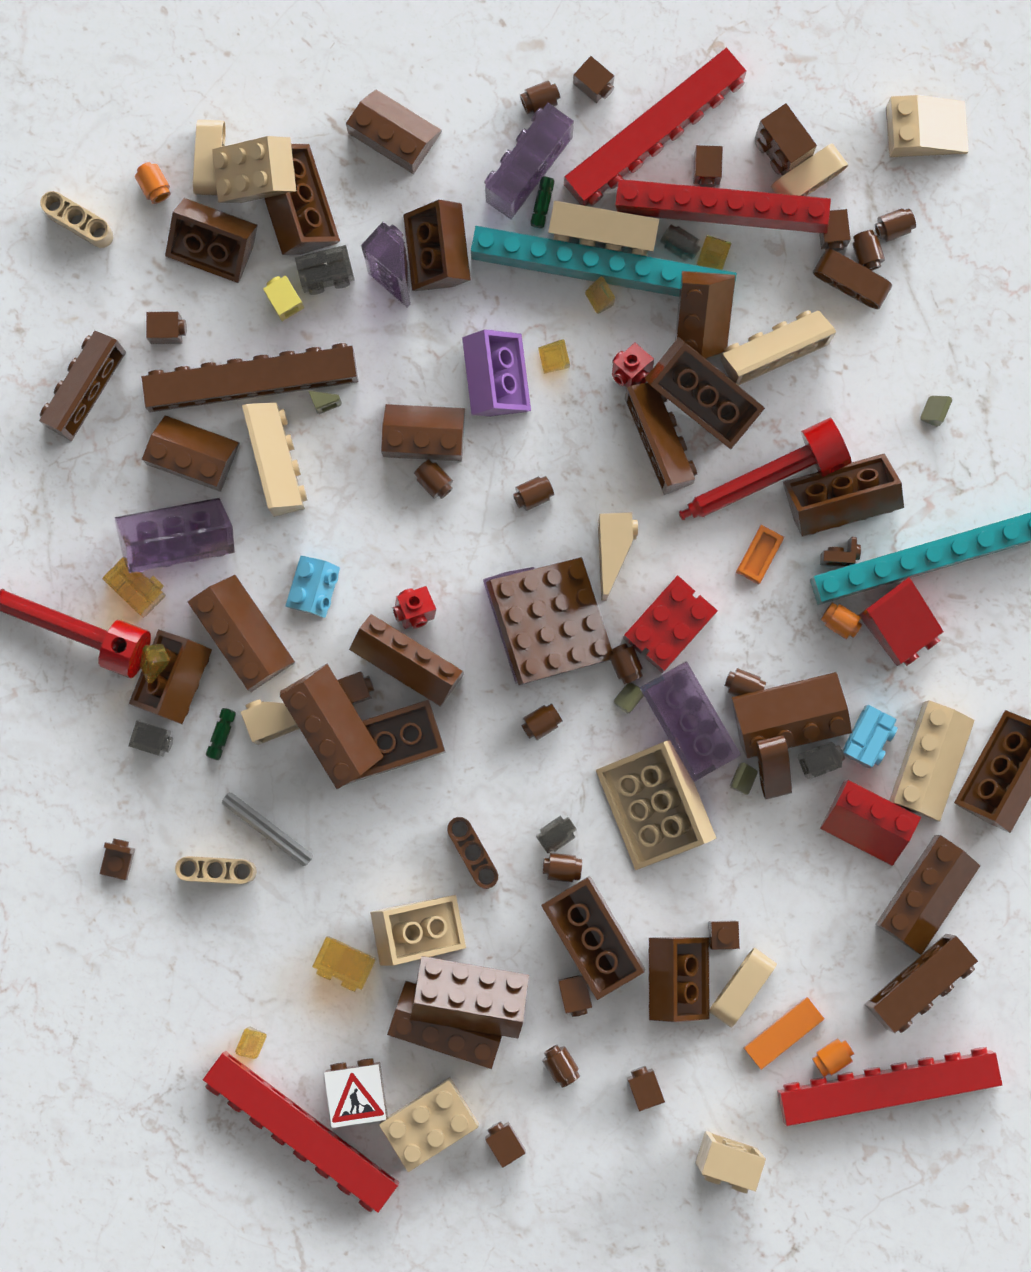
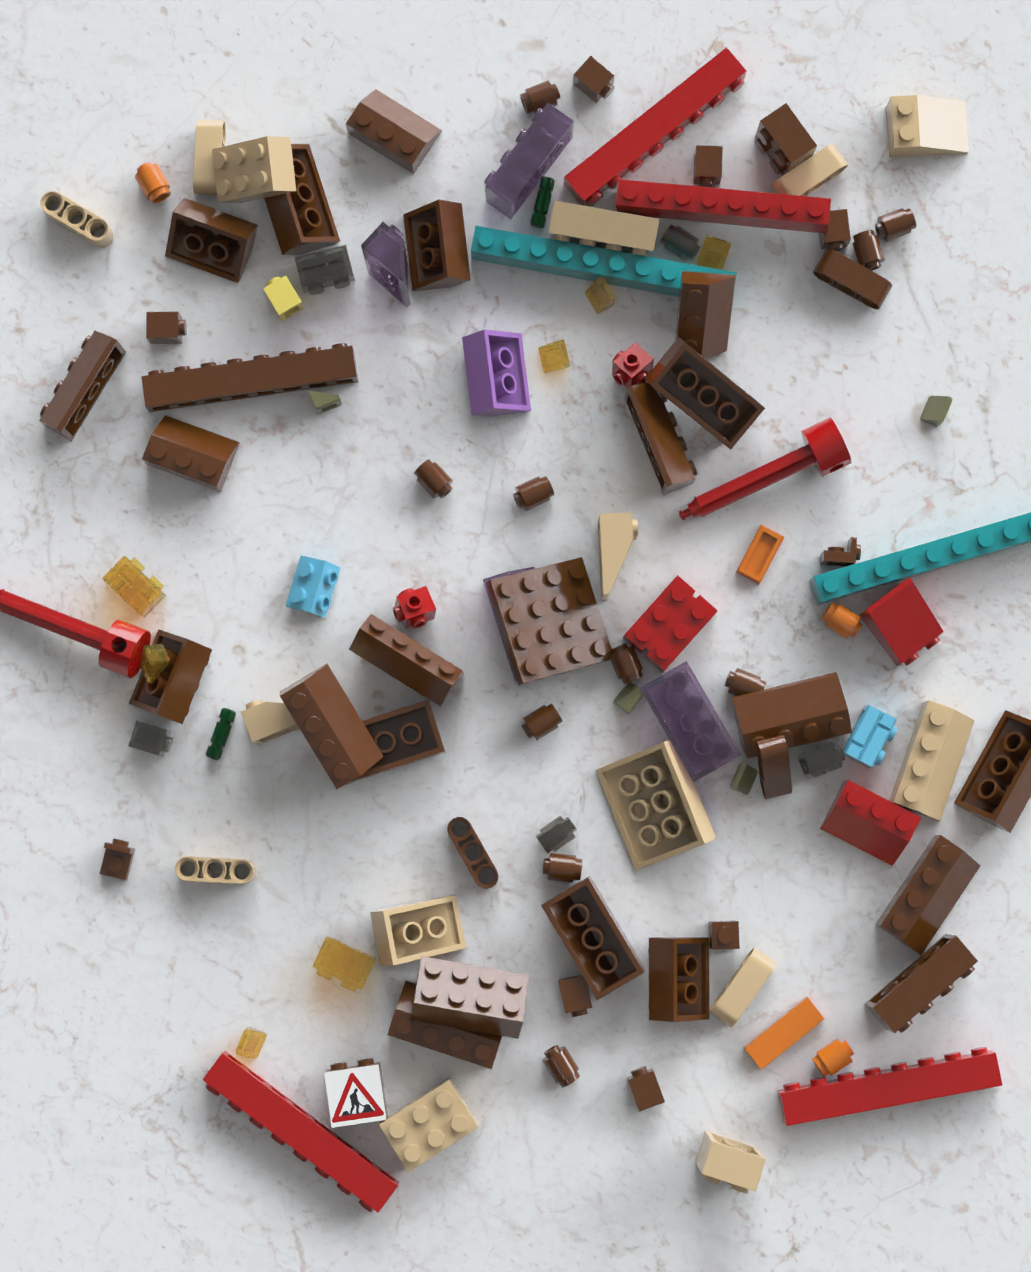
(175, 535): clear purple slope -> none
(241, 632): reddish brown slope -> none
(267, 829): light grey axle -> none
(274, 458): tan slope -> none
(357, 687): reddish brown brick -> none
(423, 432): reddish brown slope -> none
(504, 1143): reddish brown brick -> none
(777, 347): tan slope -> none
(844, 496): reddish brown slope -> none

